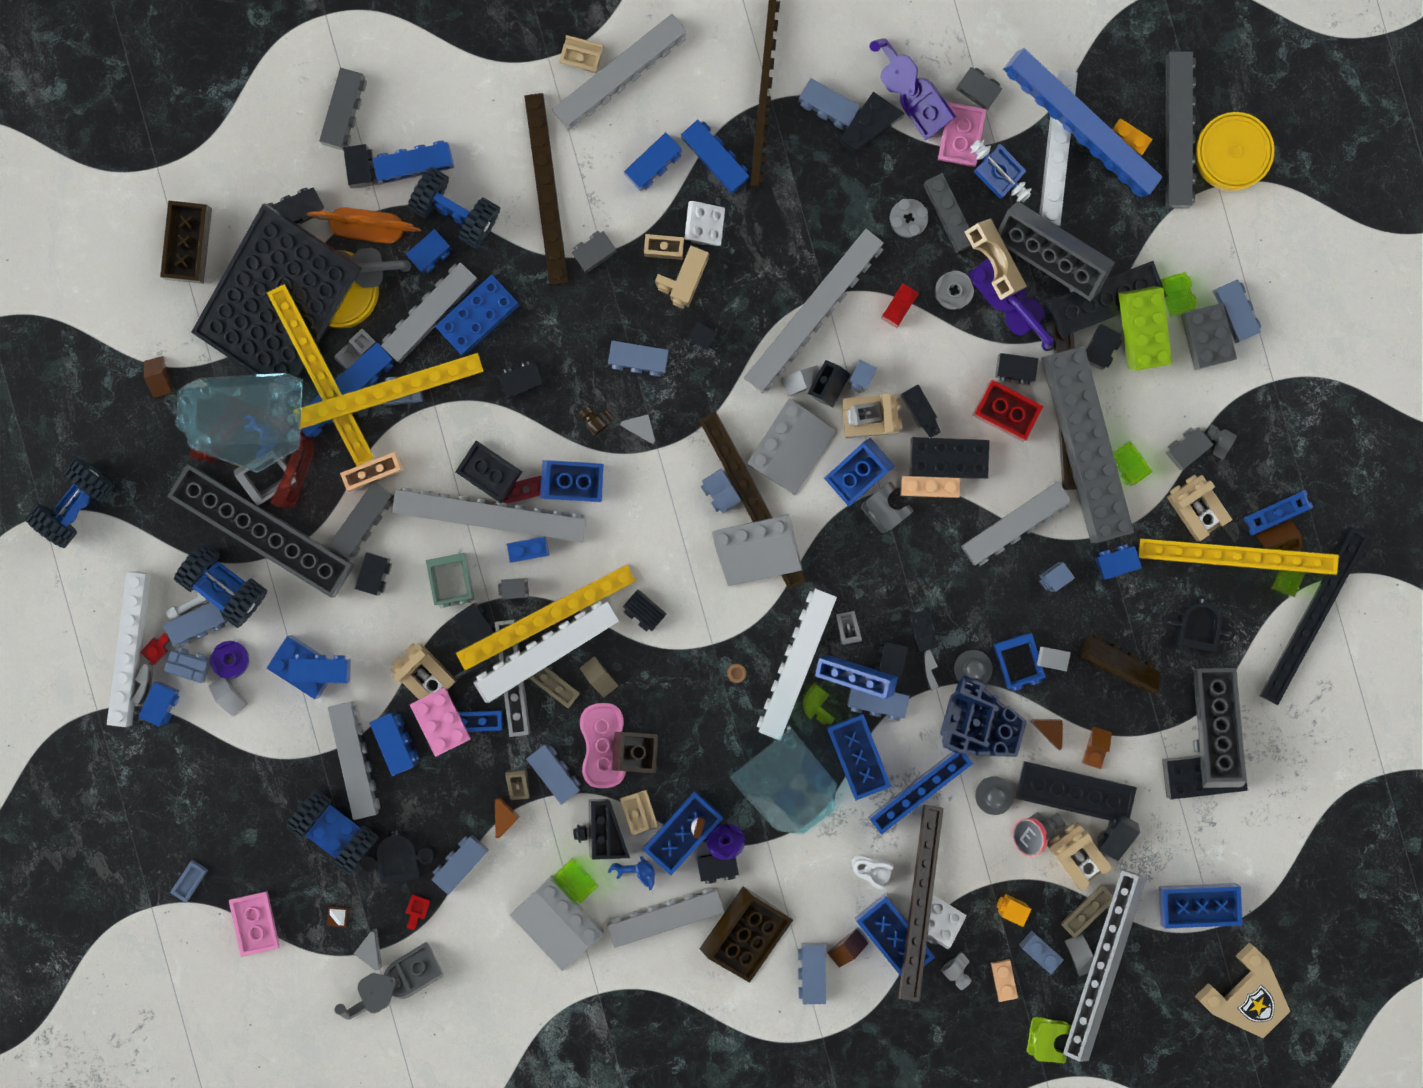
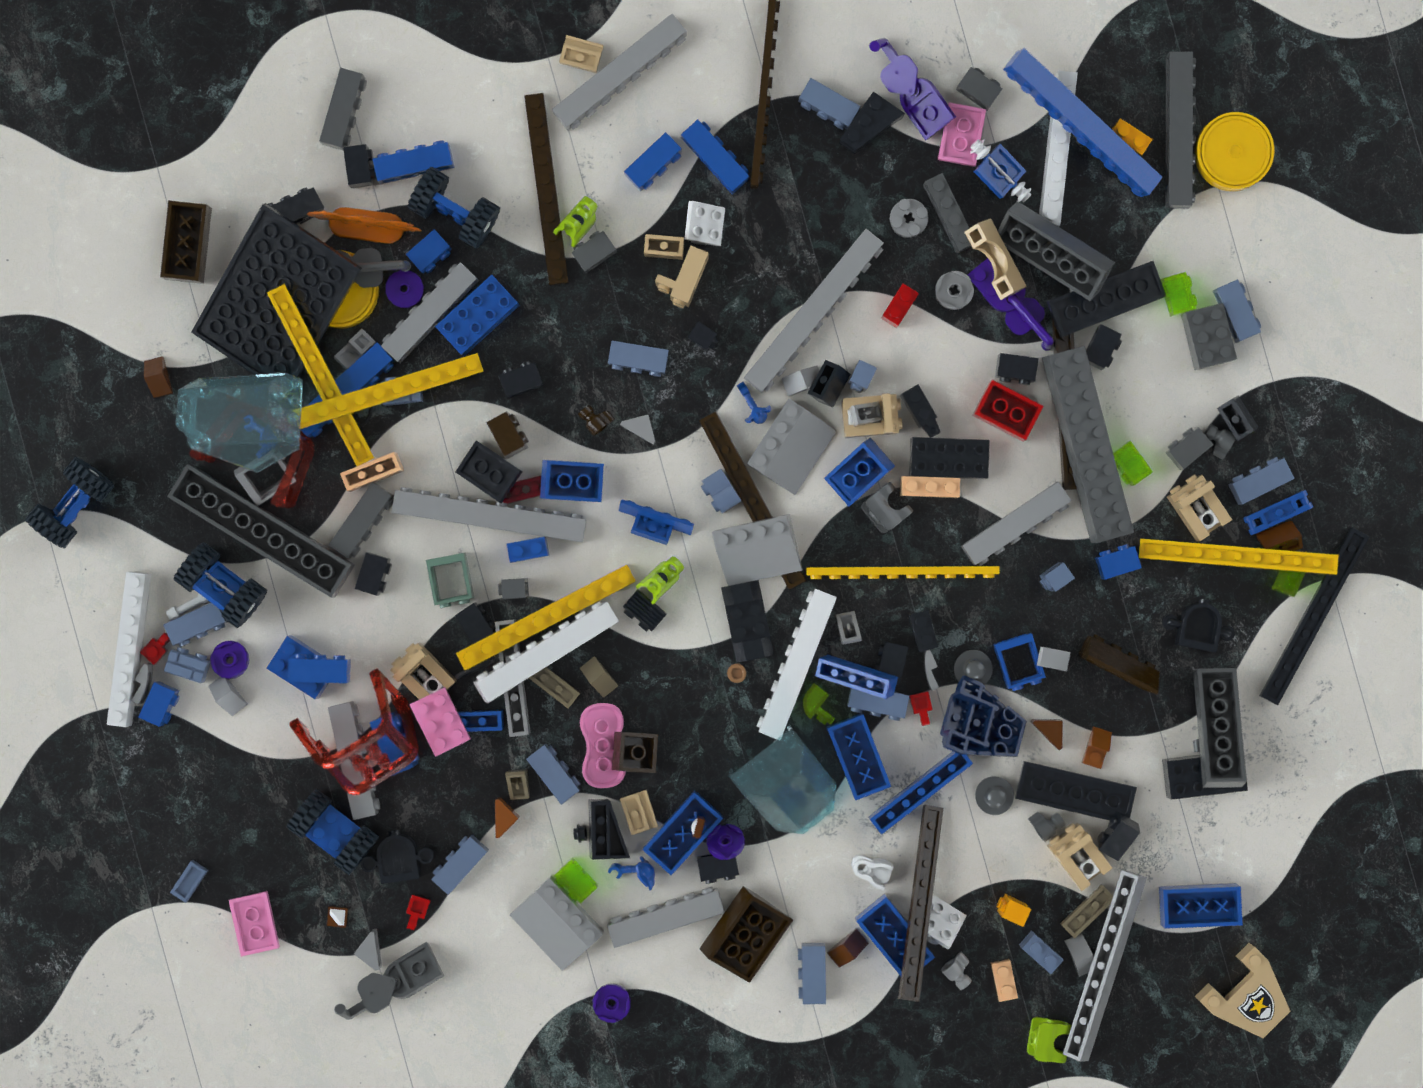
(408, 745): none -> clear red windscreen
(411, 296): none -> dark purple plate
(507, 434): none -> dark brown brick
(578, 220): none -> lime piece
(614, 1012): none -> dark purple plate
(654, 524): none -> blue bracket
(662, 578): none -> lime piece
(747, 621): none -> black piece
(758, 414): none -> blue piece
(910, 572): none -> yellow plate
(921, 704): none -> red plate
(1030, 836): tile -> none
(1145, 328): lime brick -> none
(1237, 418): none -> black brick
(1260, 480): none -> sand blue brick

